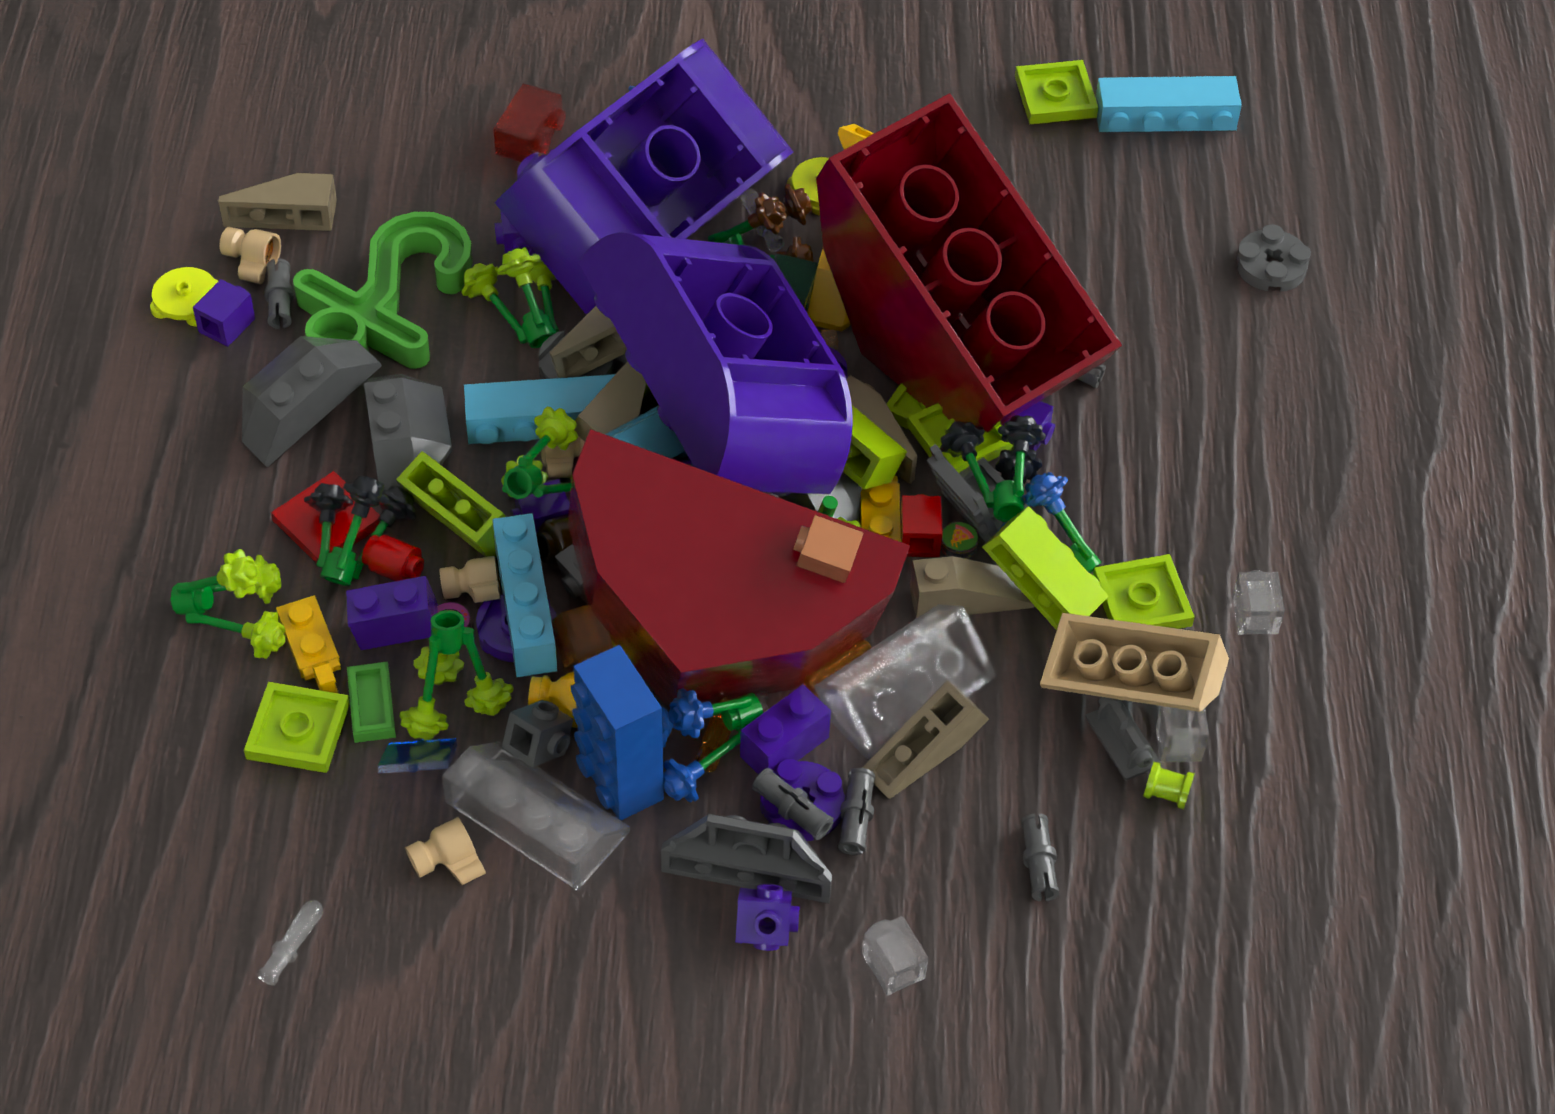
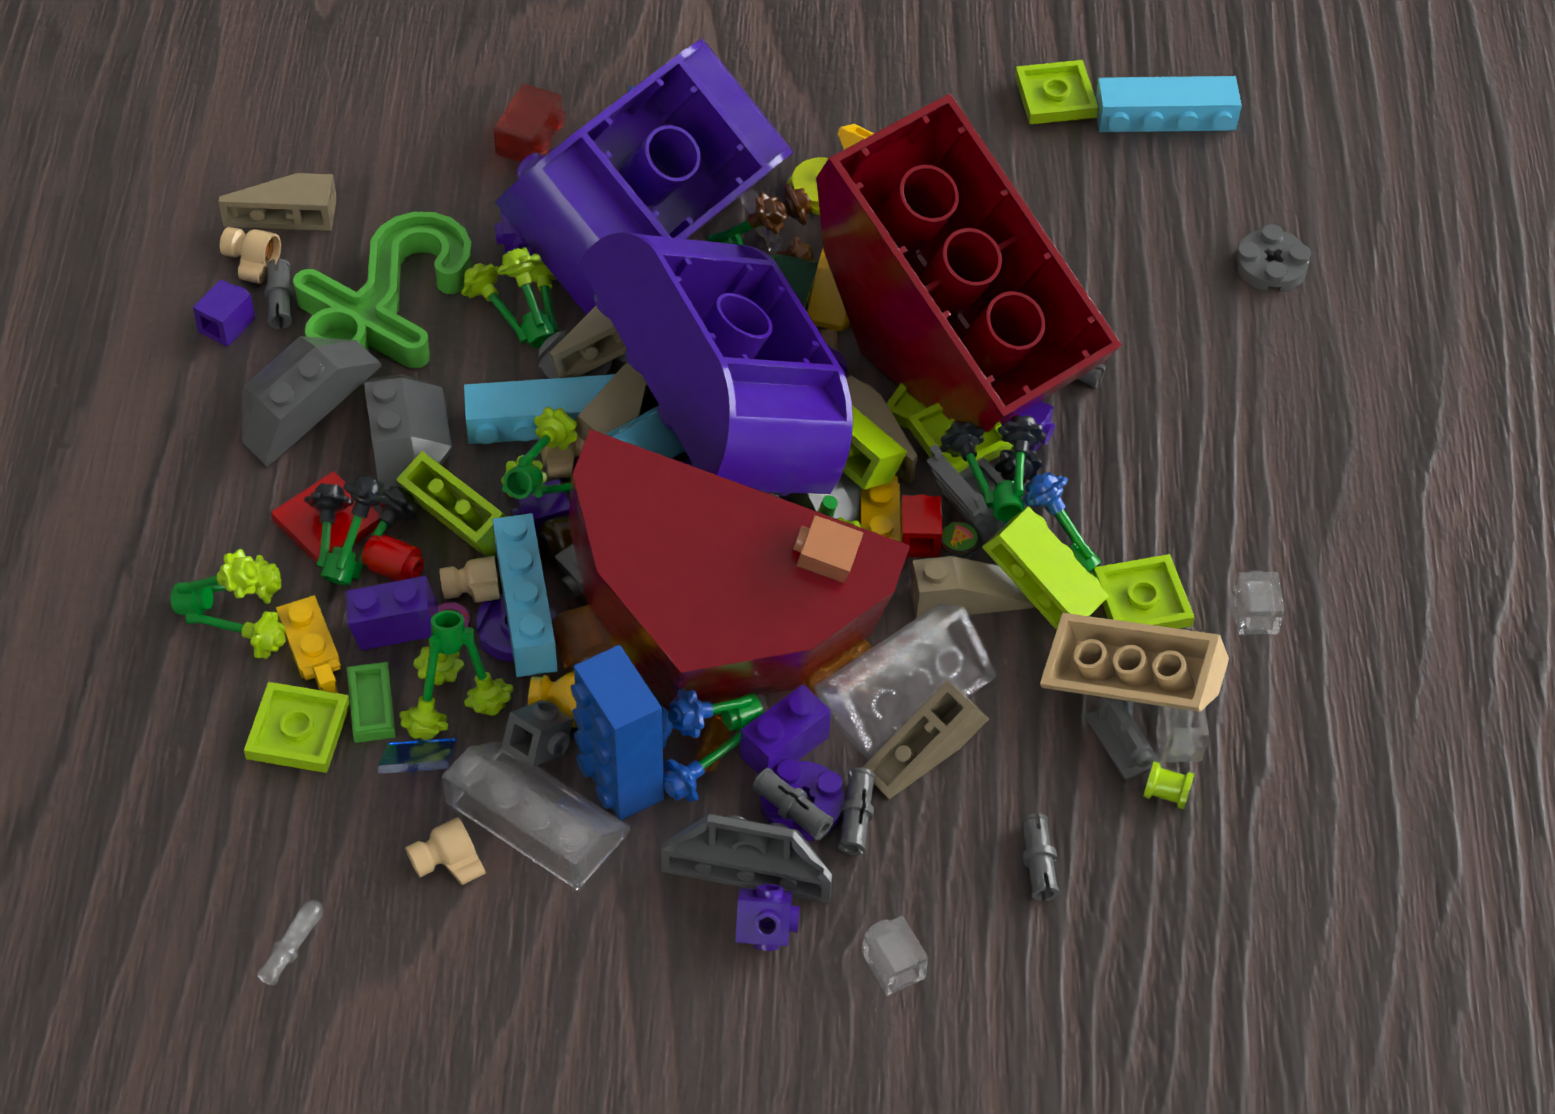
(178, 292): neon yellow piece -> none

